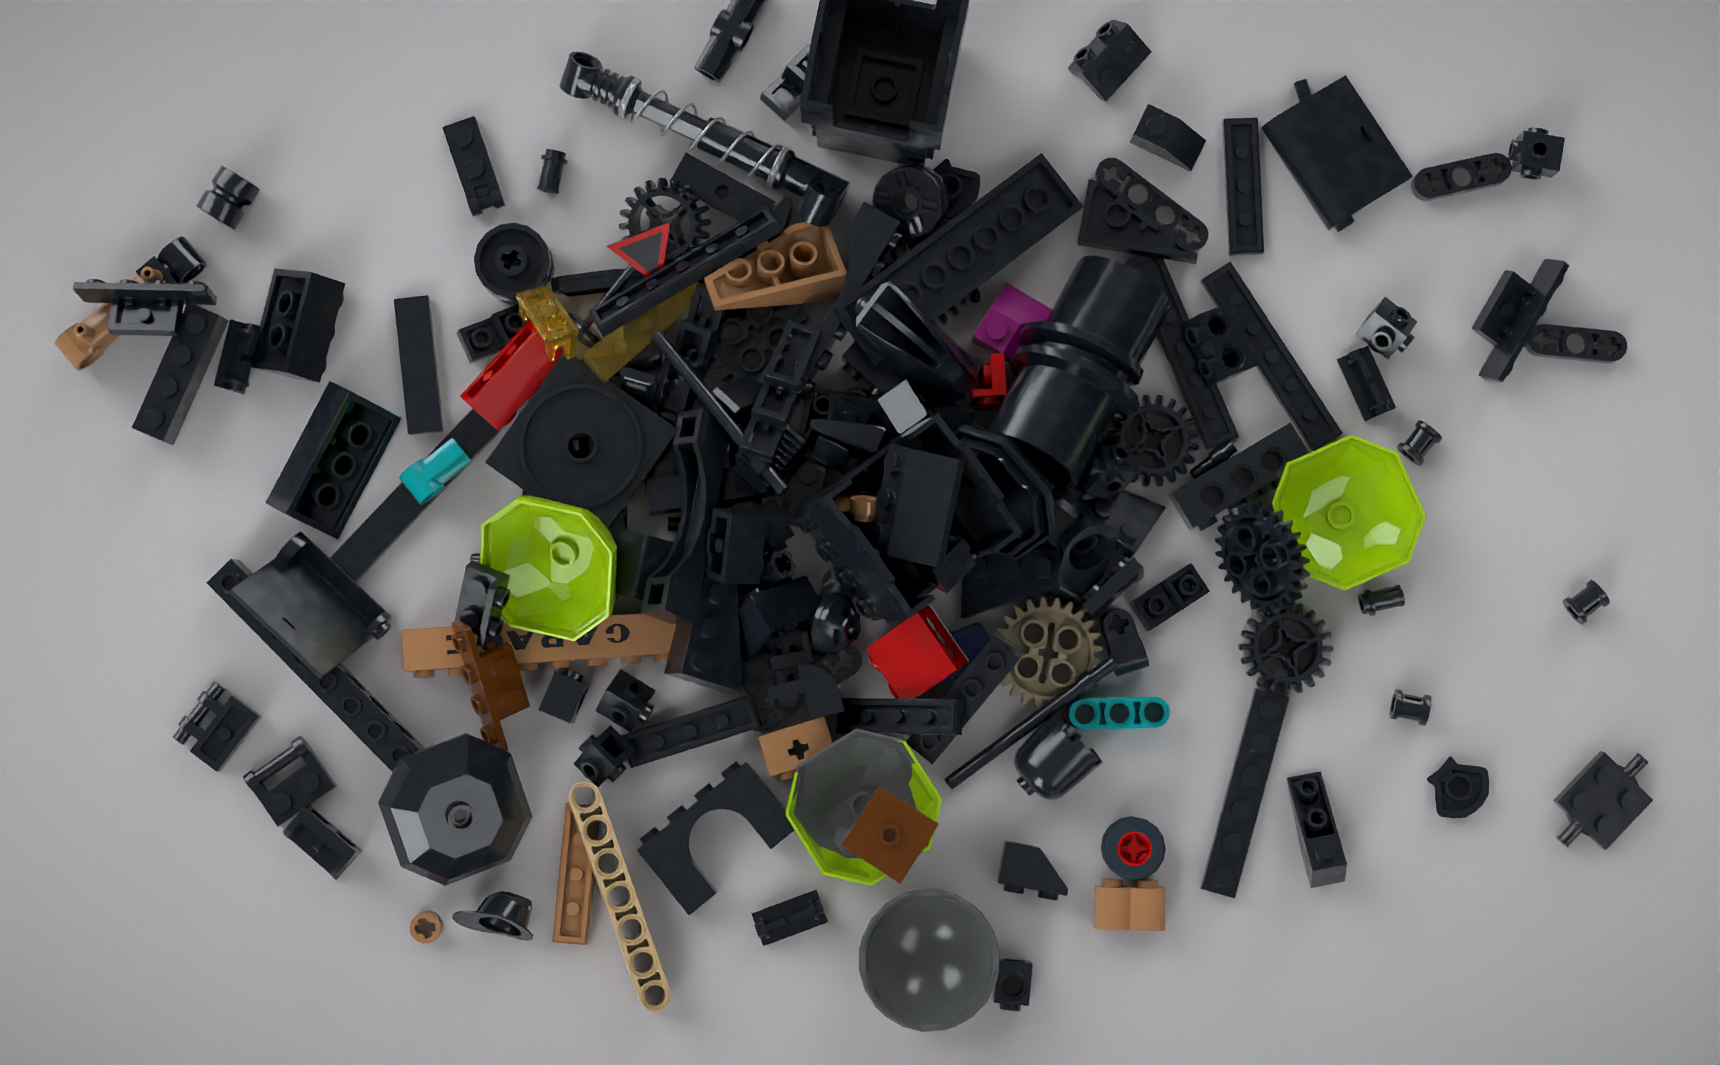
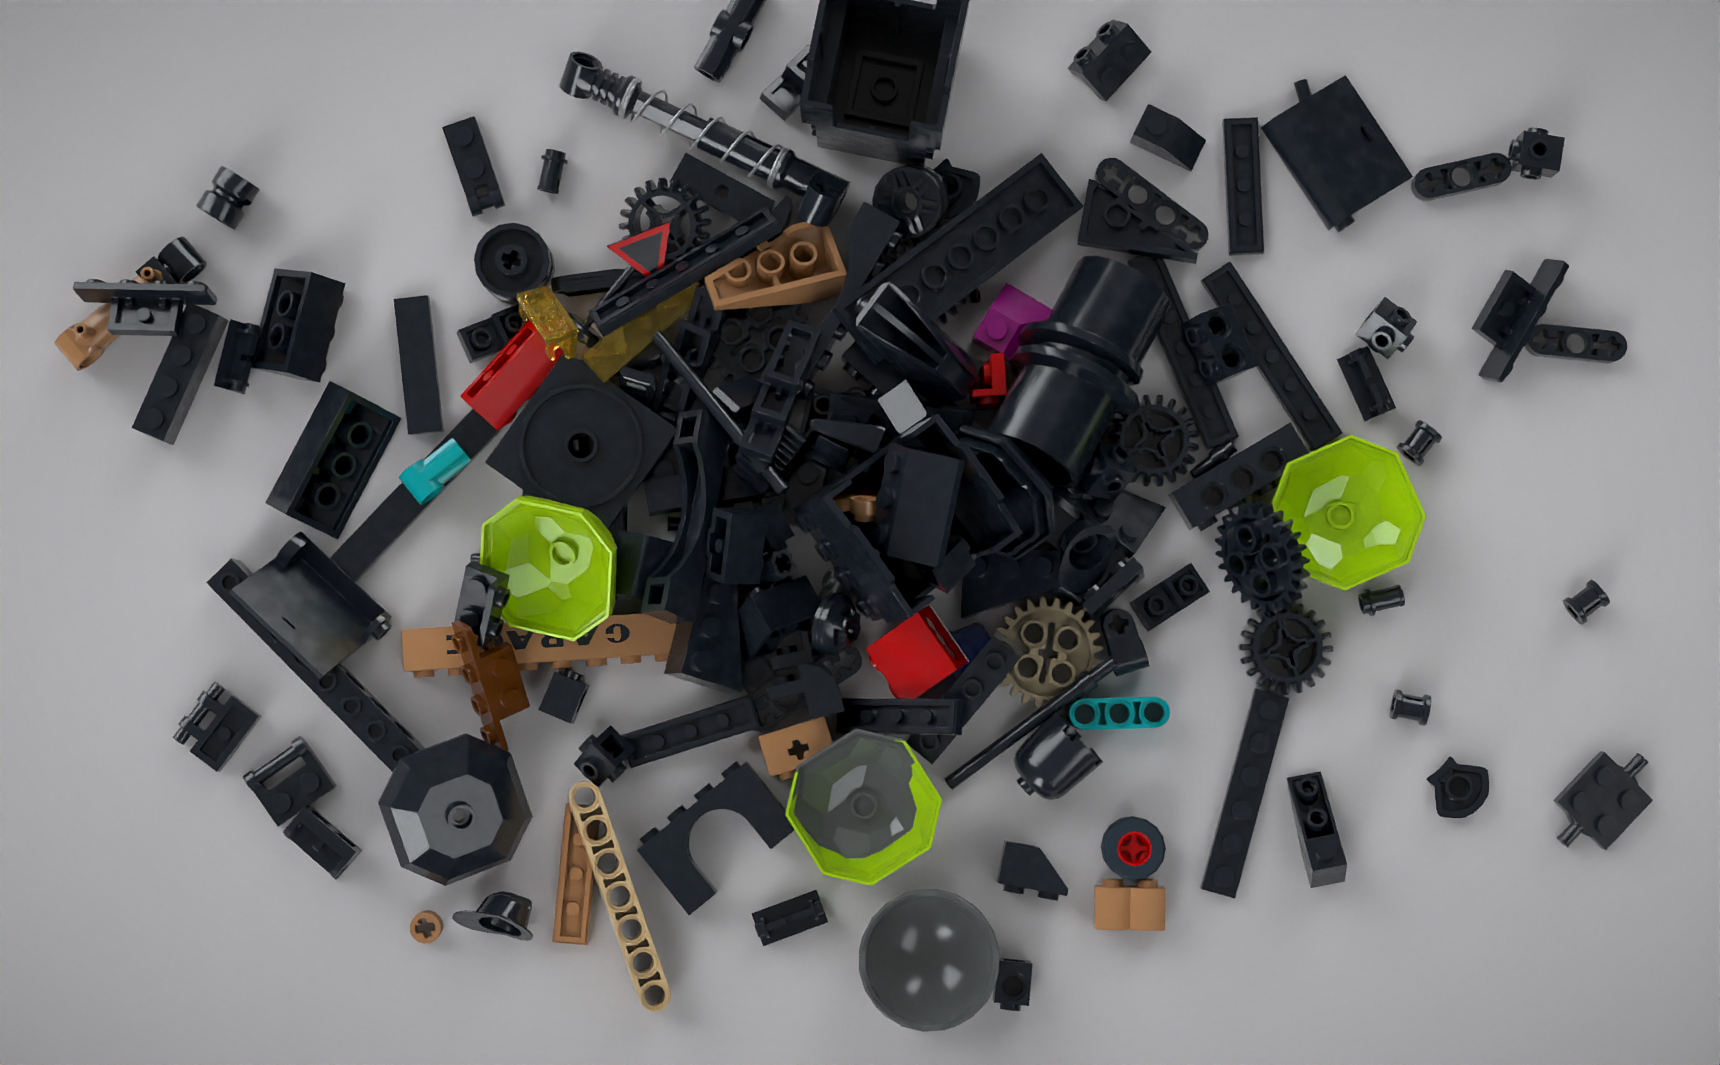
(626, 701): black brick -> none
(889, 834): reddish brown plate -> none

